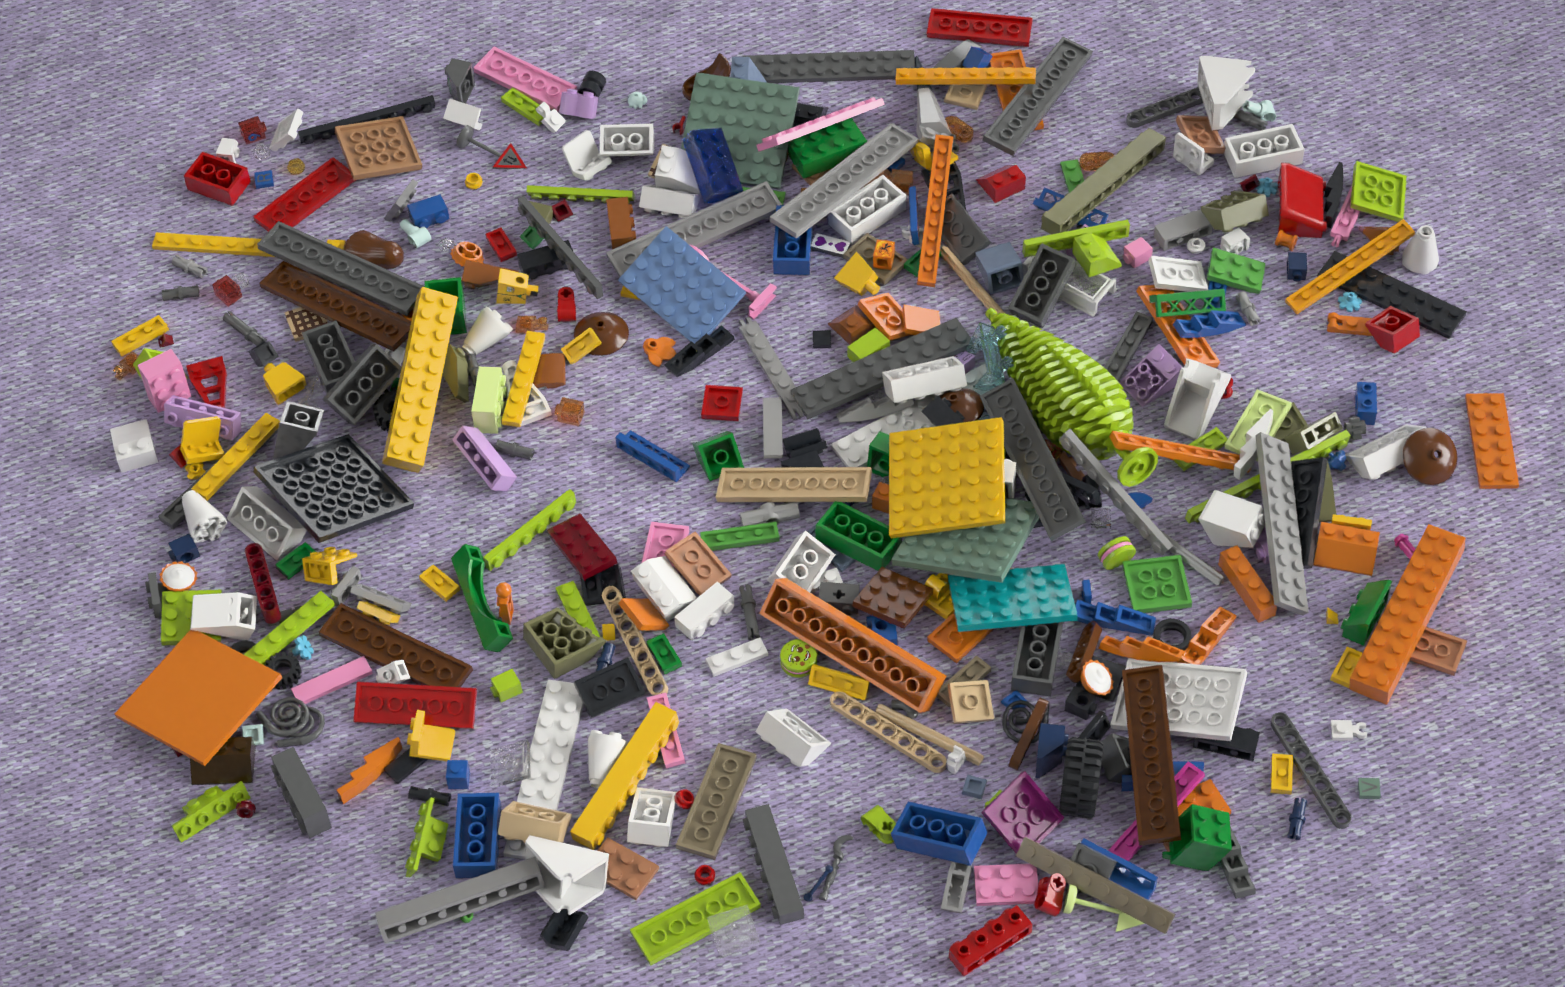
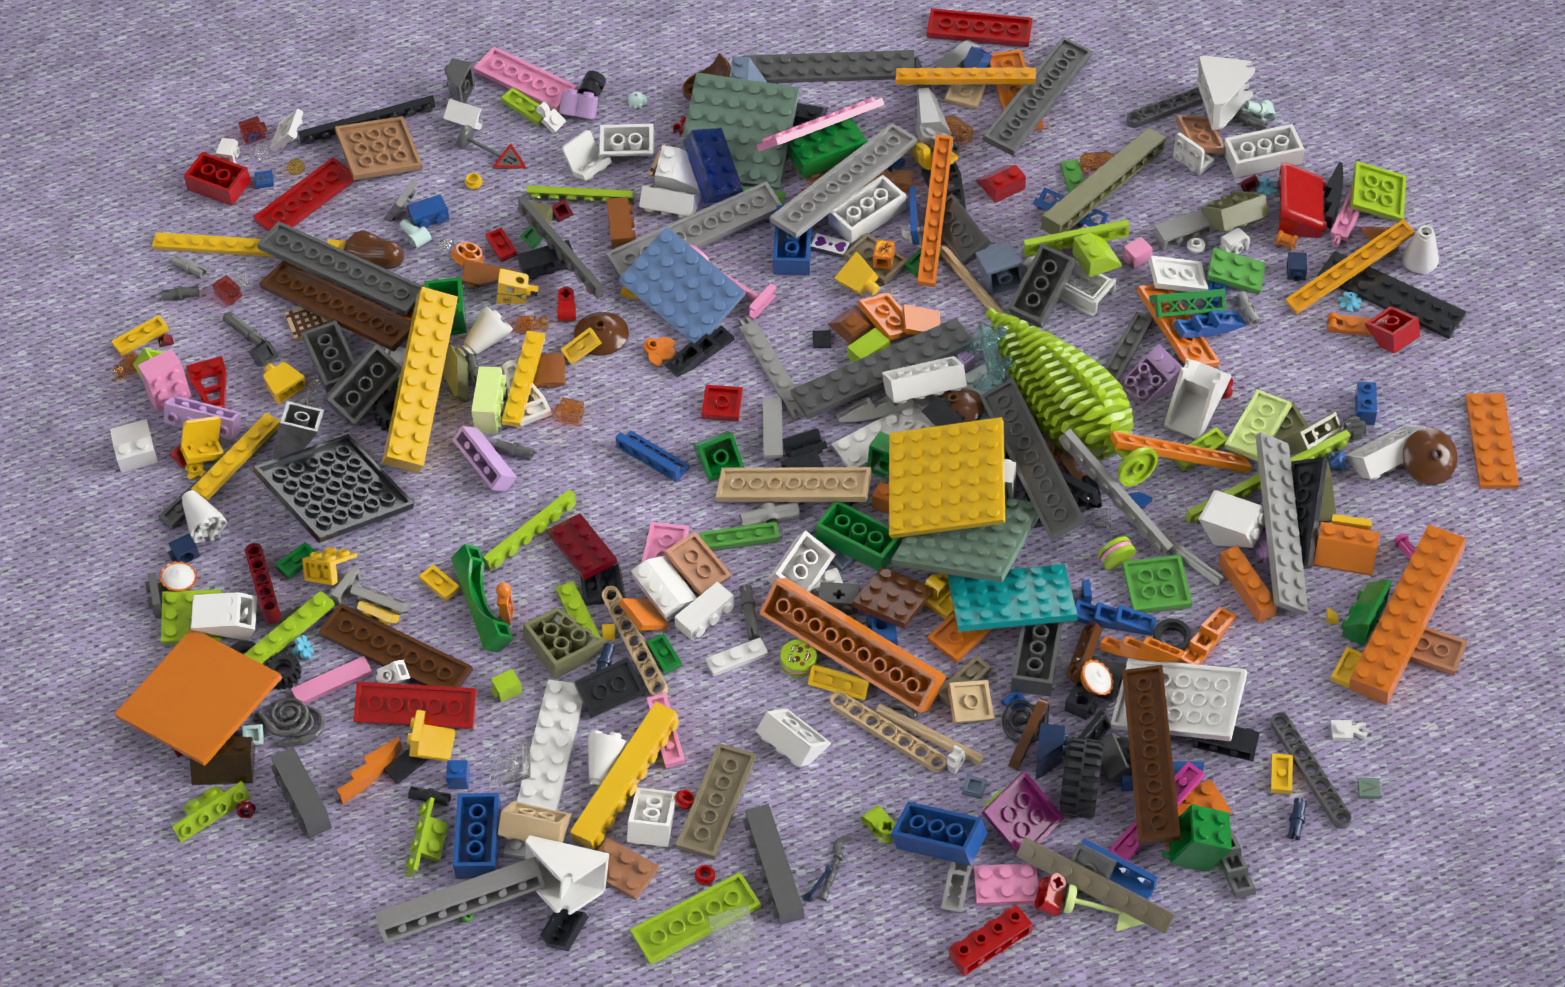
(265, 522): white slope -> none
(1248, 452): white slope -> none

